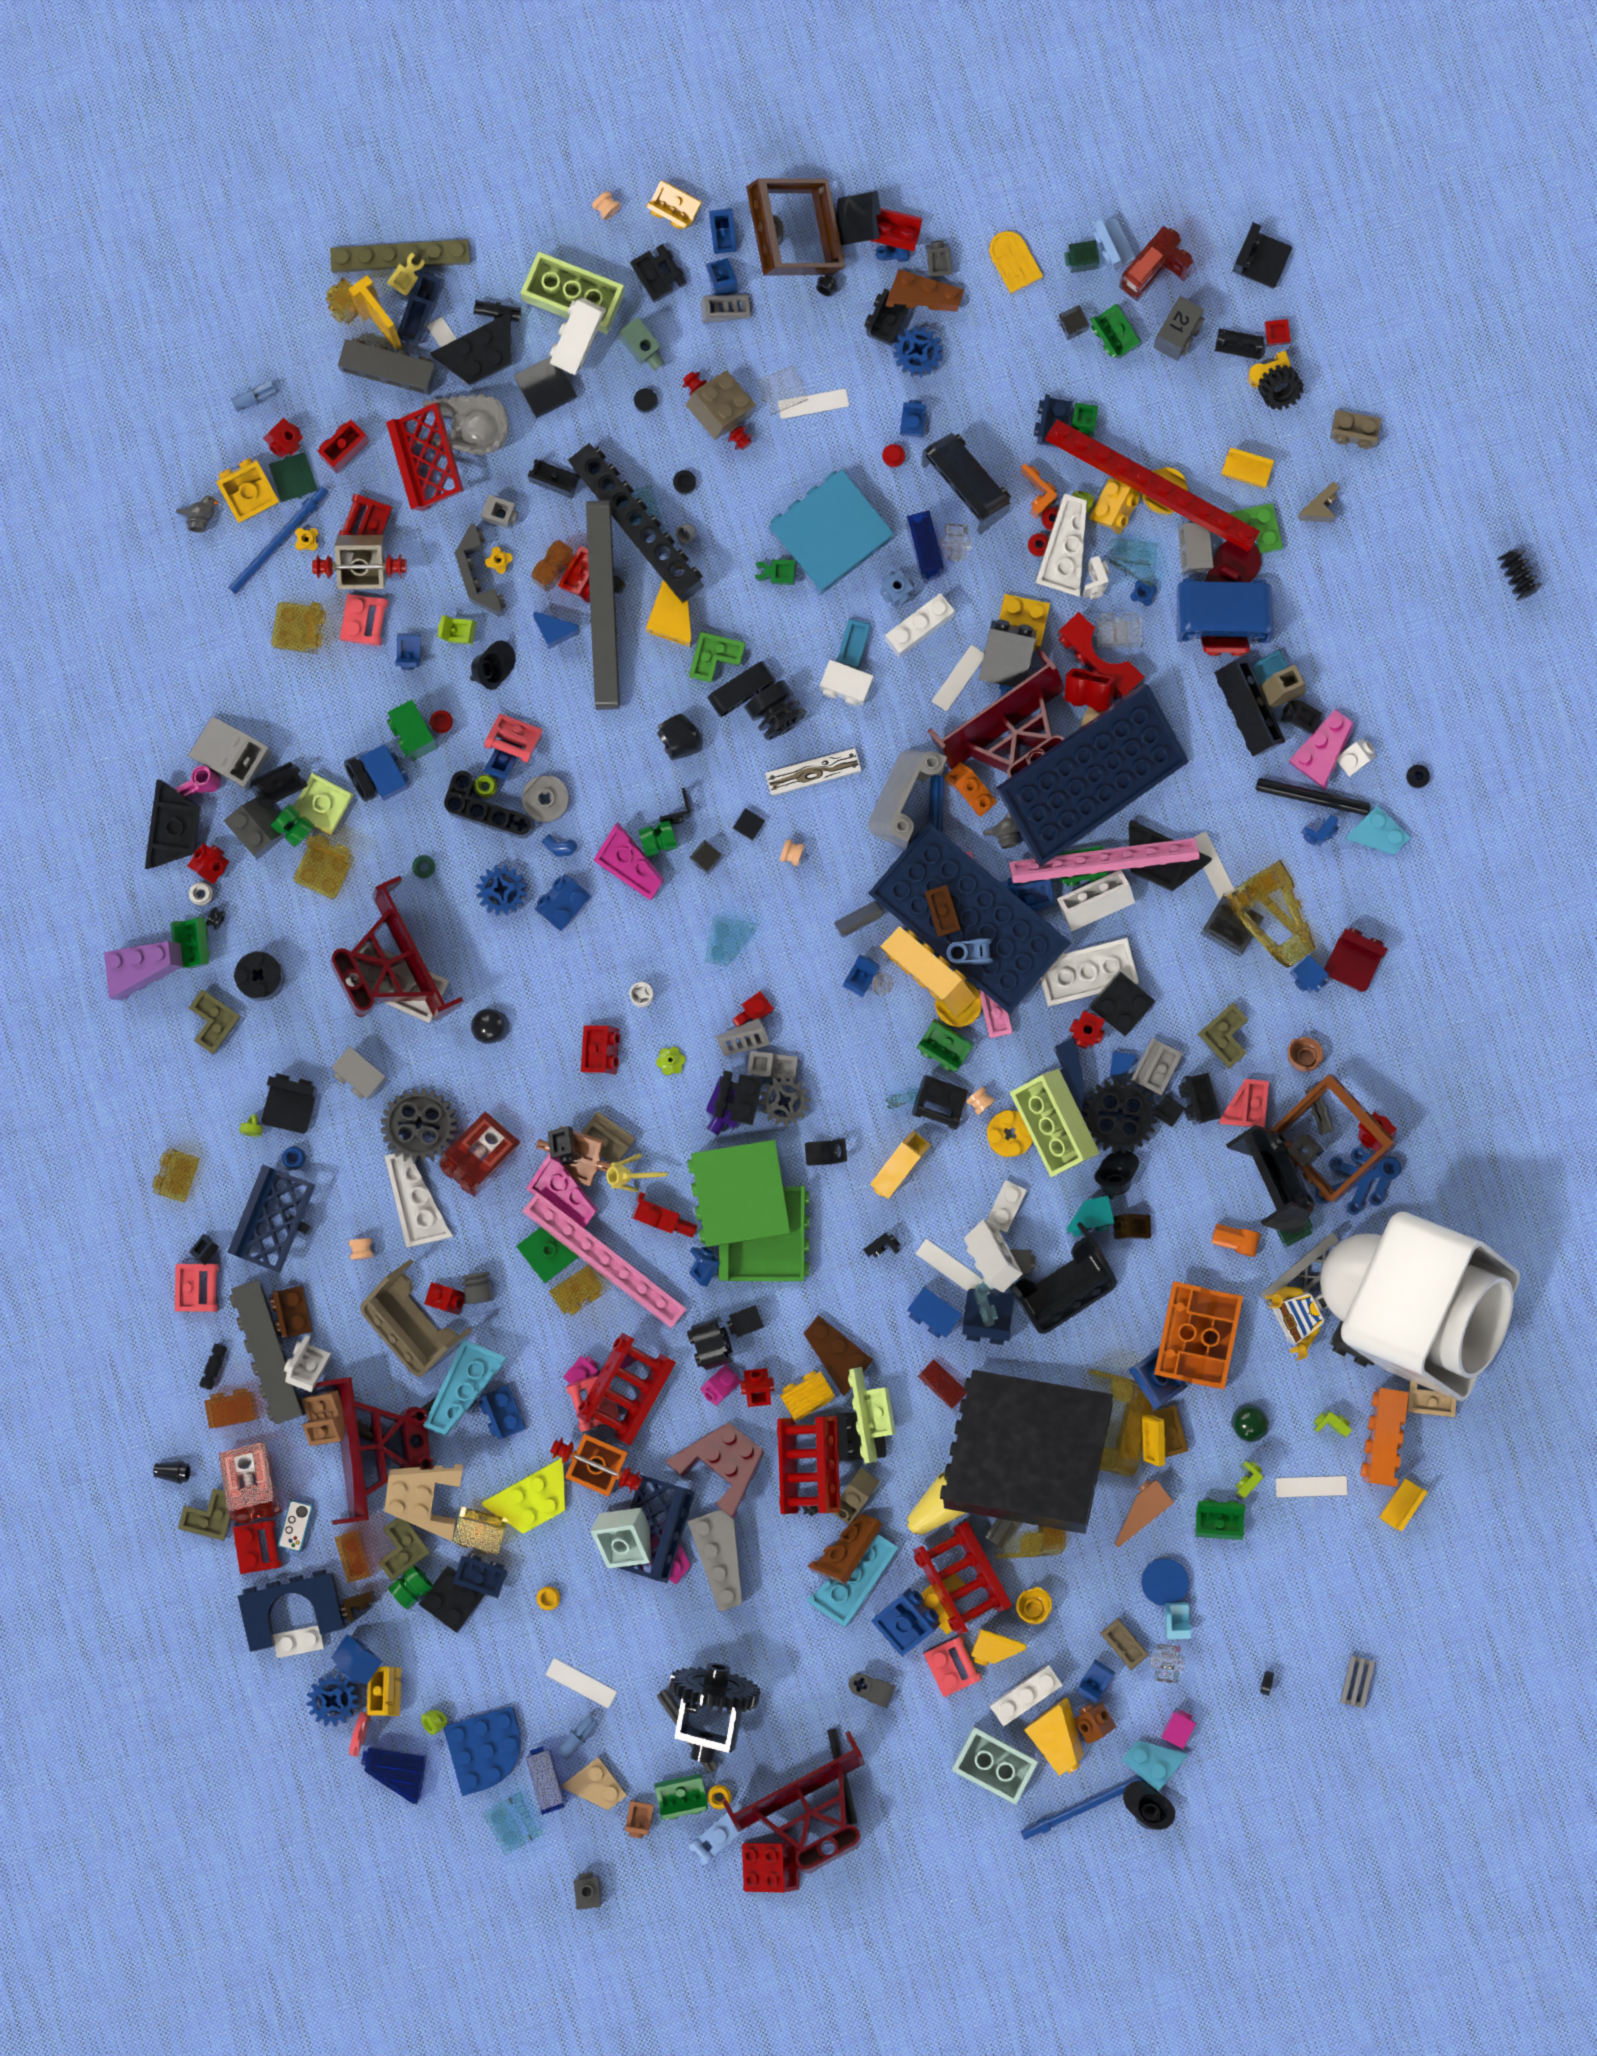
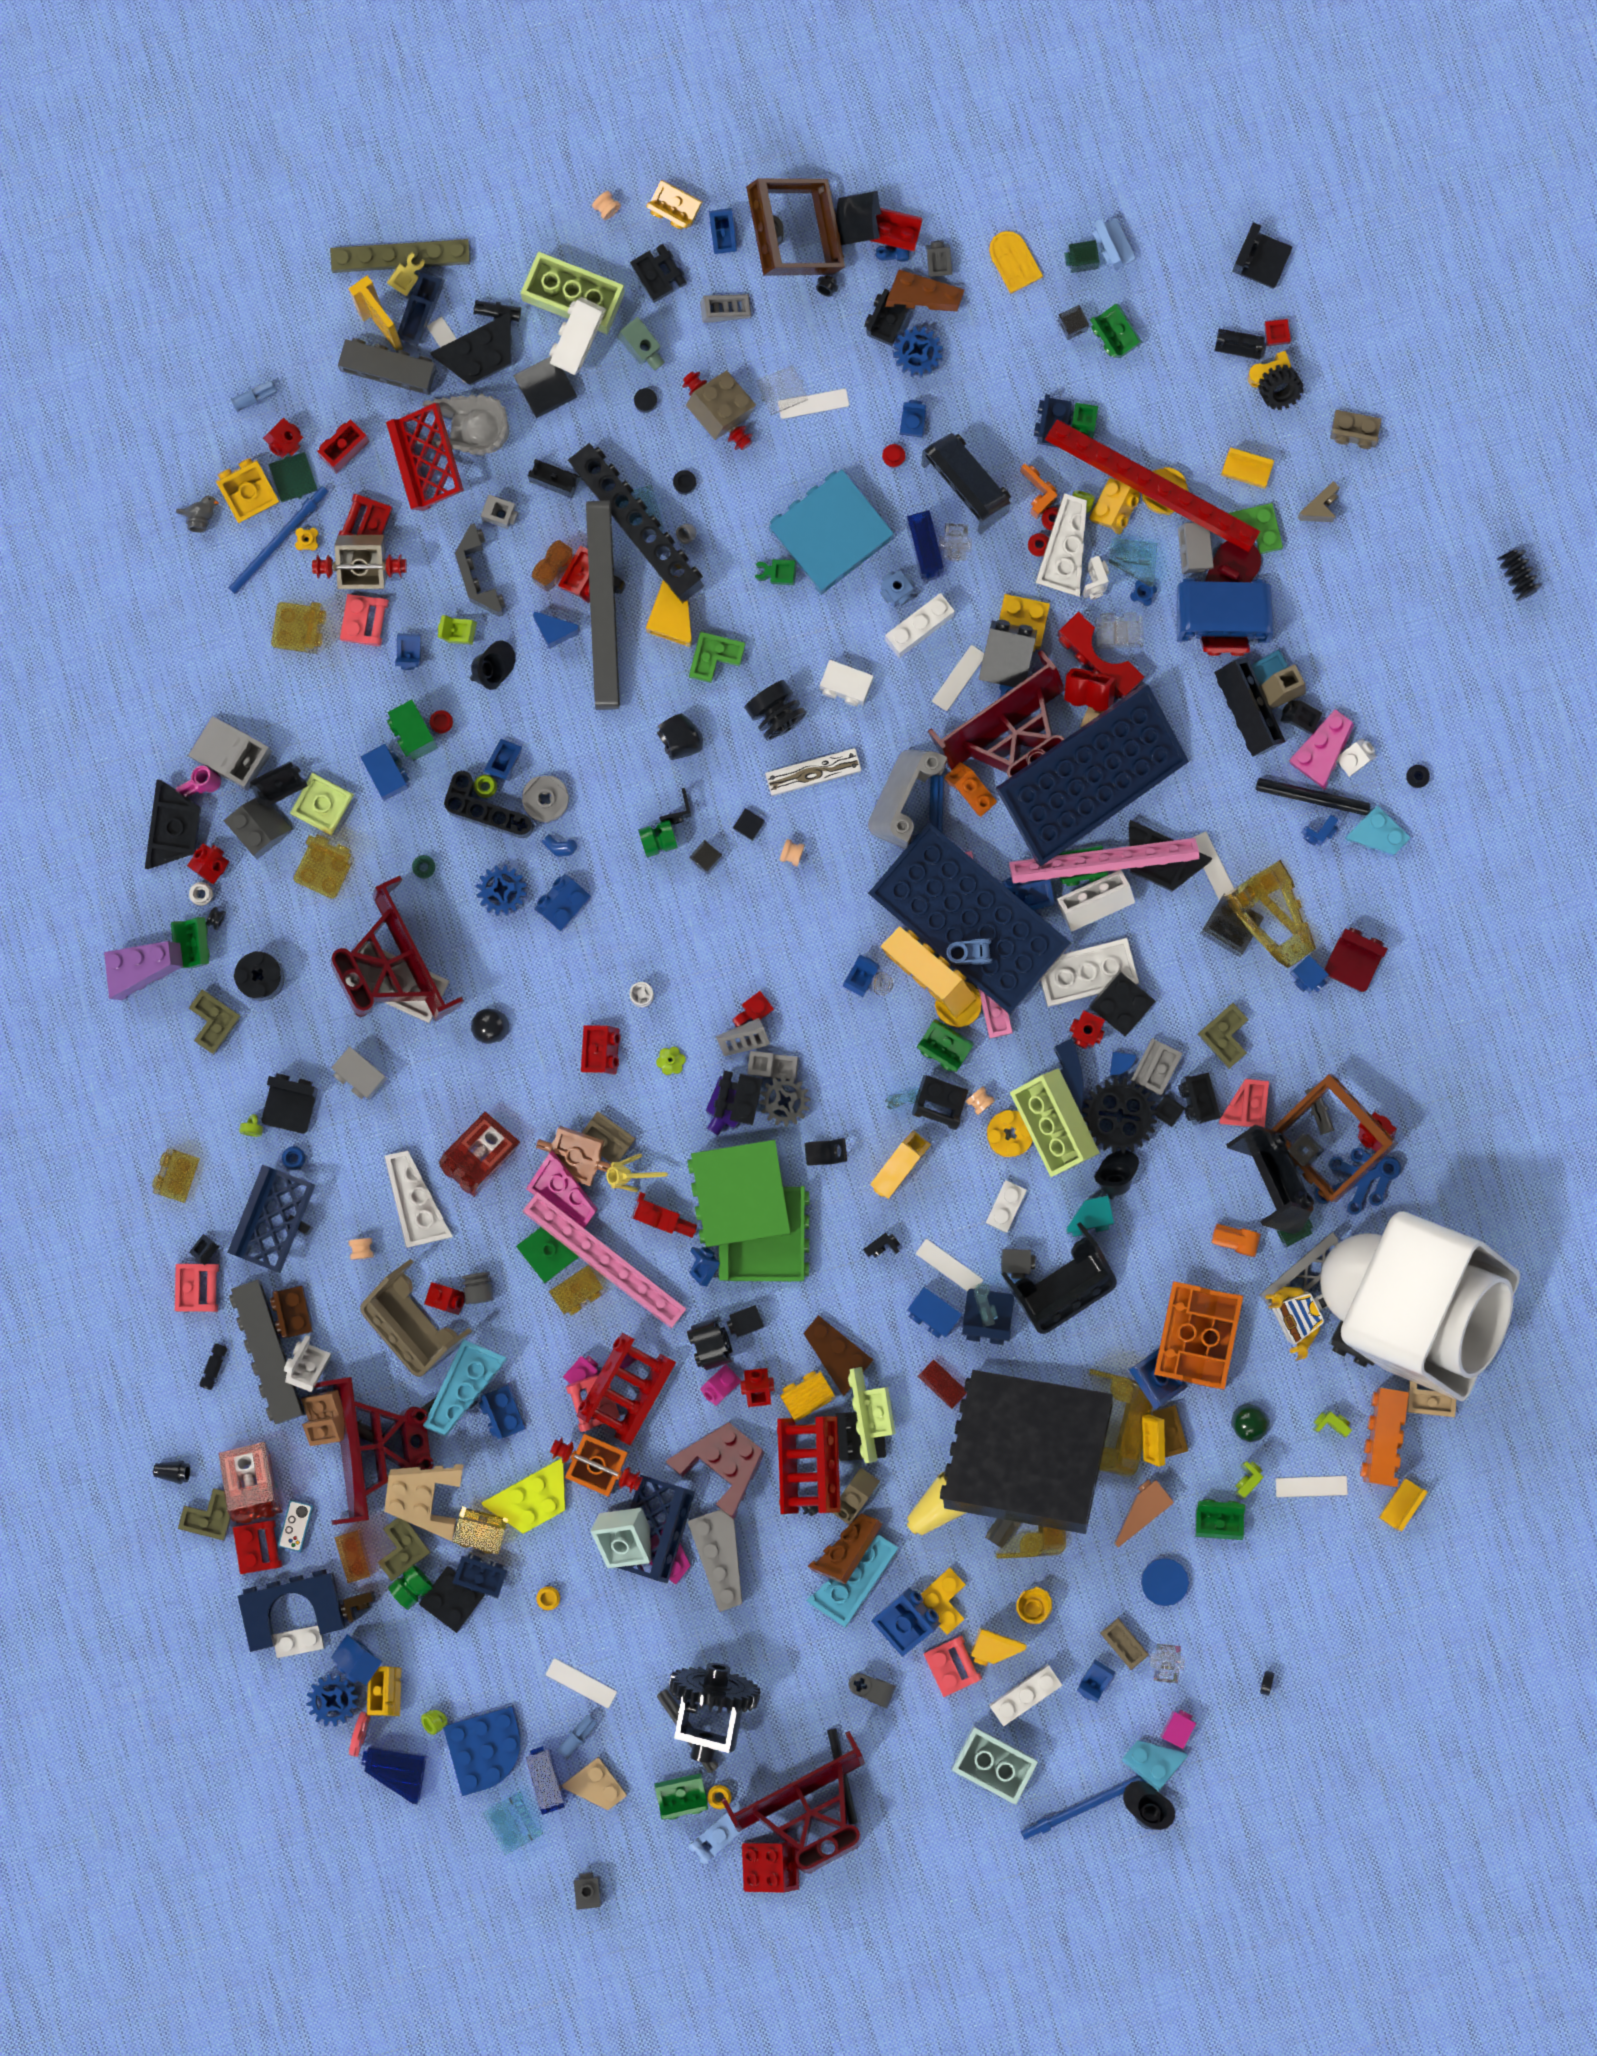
(231, 1409): clear orange brick -> none
(298, 831): green wheel -> none
(341, 302): clear yellow brick -> none
(356, 772): black plate -> none
(422, 1105): dark grey gear -> none
(501, 566): yellow plate -> none
(515, 732): coral plate -> none
(562, 1146): black bracket -> none
(628, 863): dark pink wing -> none
(639, 1819): nougat bracket -> none
(722, 277): blue slope -> none
(727, 939): clear light blue wing -> none
(741, 689): black beam -> none
(853, 643): dark azure tile -> none
(858, 919): dark grey slope -> none
(943, 911): reddish brown plate -> none
(985, 1577): red fence -> none
(992, 1256): white brick -> none
(1005, 832): dark grey animal -> none
(1057, 1737): yellow slope -> none
(1094, 1722): dark orange brick -> none
(1132, 1226): dark brown bracket -> none
(1157, 255): clear red brick -> none
(1177, 331): dark grey brick -> none
(1177, 1621): medium azure panel -> none
(1305, 1054): nougat hair -> none
(1353, 1702): light grey tile -> none

